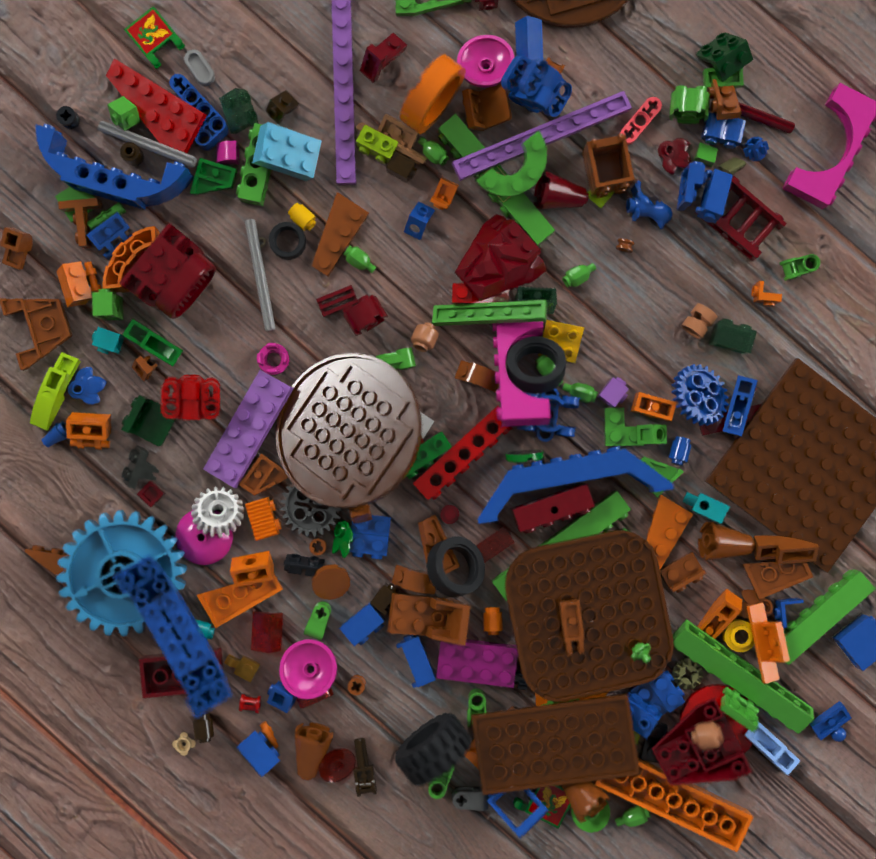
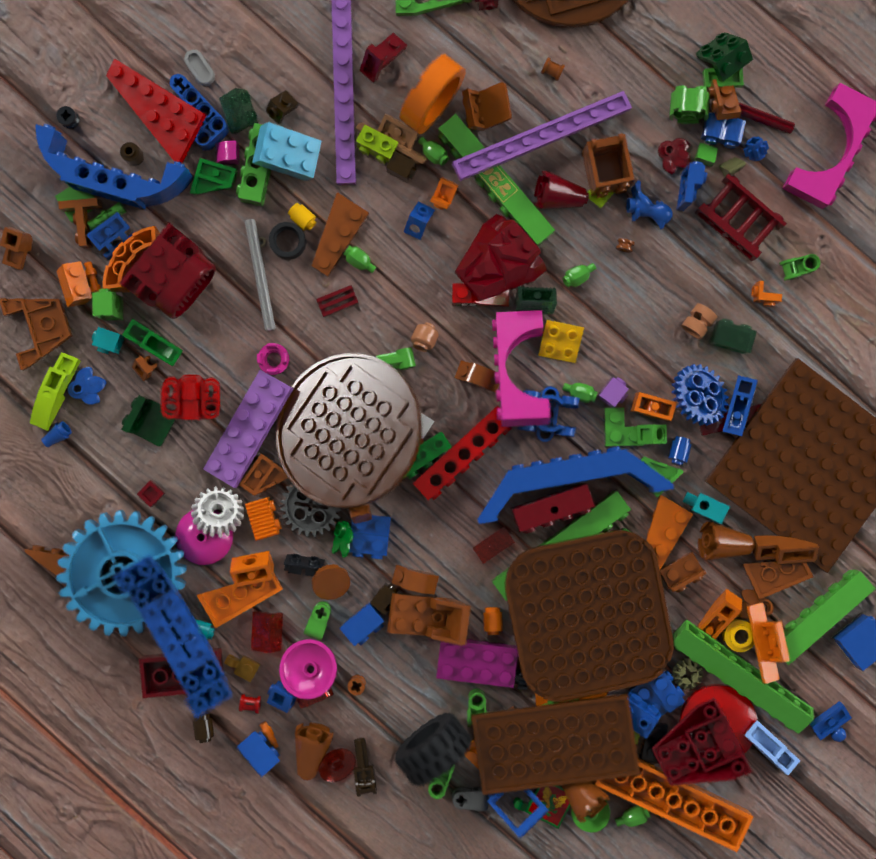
(88, 430): orange brick -> none
(123, 113): bright green brick -> none
(138, 467): pearl dark grey plate -> none
(147, 144): light grey axle -> none
(151, 33): flag -> none
(183, 749): tan plate -> none
(323, 544): dark orange bush -> none
(365, 314): dark red brick -> none
(417, 660): blue brick -> none
(431, 534): dark orange wing -> none
(449, 514): dark red plate -> none
(475, 563): black tyre -> none
(485, 52): dark pink dish -> none
(490, 313): bright green plate -> none
(524, 455): green tile -> none
(529, 39): blue brick -> none
(532, 169): bright green brick -> none
(536, 87): blue piece -> none
(541, 346): black tyre -> none
(545, 365): bright green plant -> none
(572, 625): dark orange hinge -> none
(641, 652): bright green plant -> none
(652, 114): coral beam -> none
(707, 735): nougat head -> none
(714, 195): blue brick -> none
(740, 709): bright green plate -> none
(780, 612): blue bracket -> none

